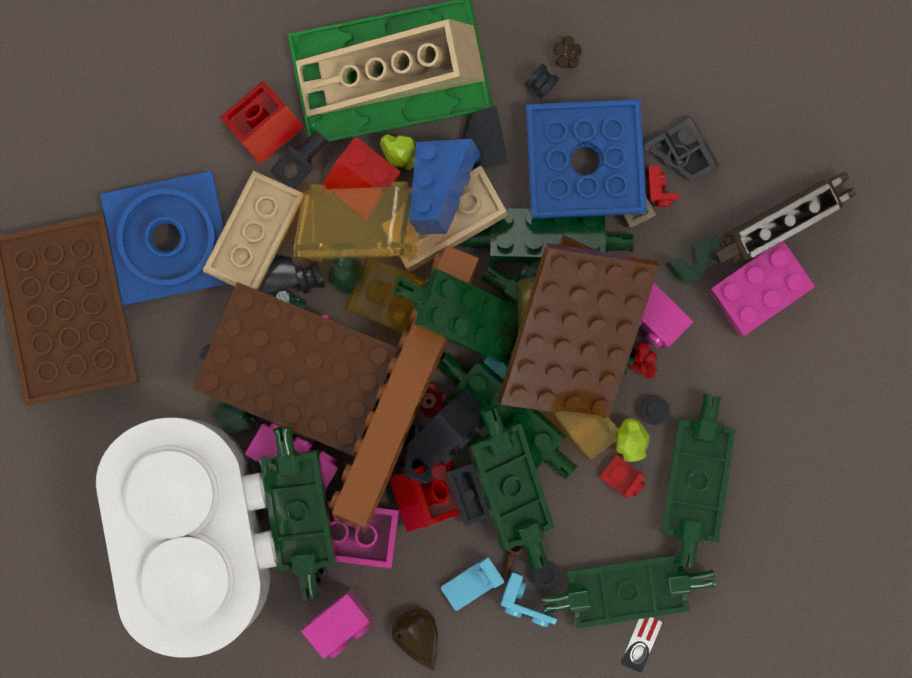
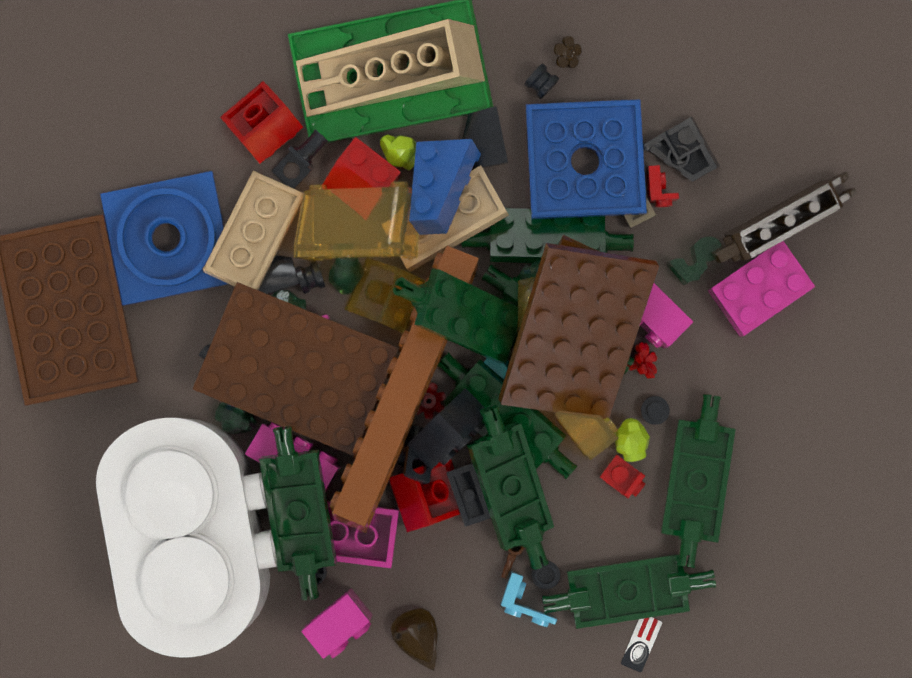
(472, 583): medium azure bracket -> none

